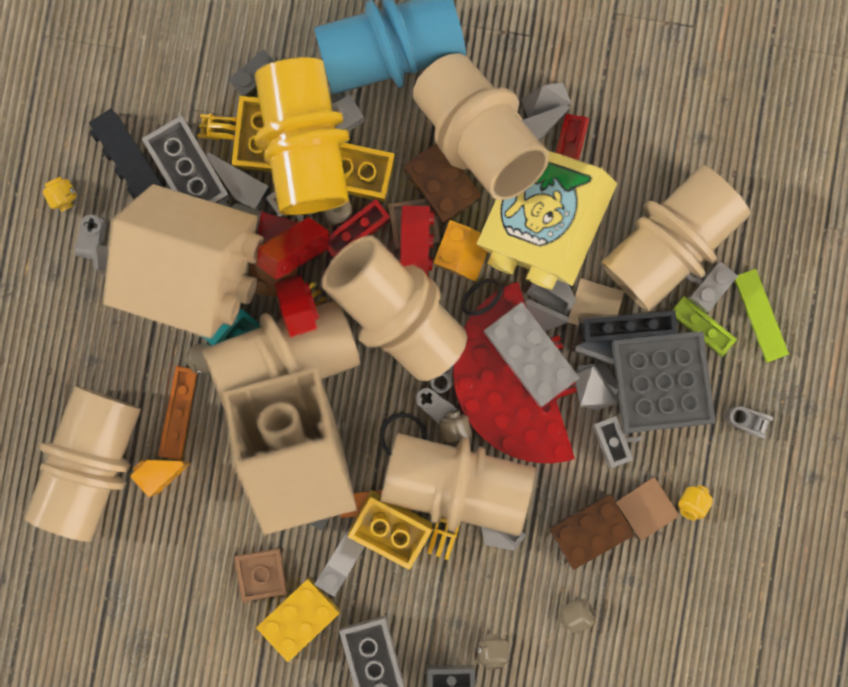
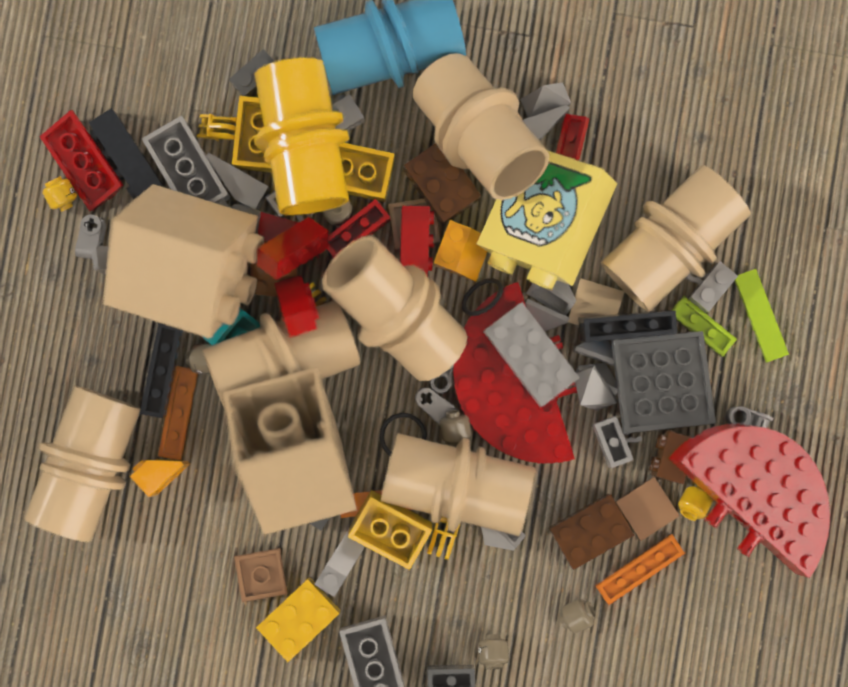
(81, 161): none -> red slope
(161, 371): none -> black brick
(640, 569): none -> orange tile
(660, 464): none -> reddish brown brick
(765, 487): none -> brick

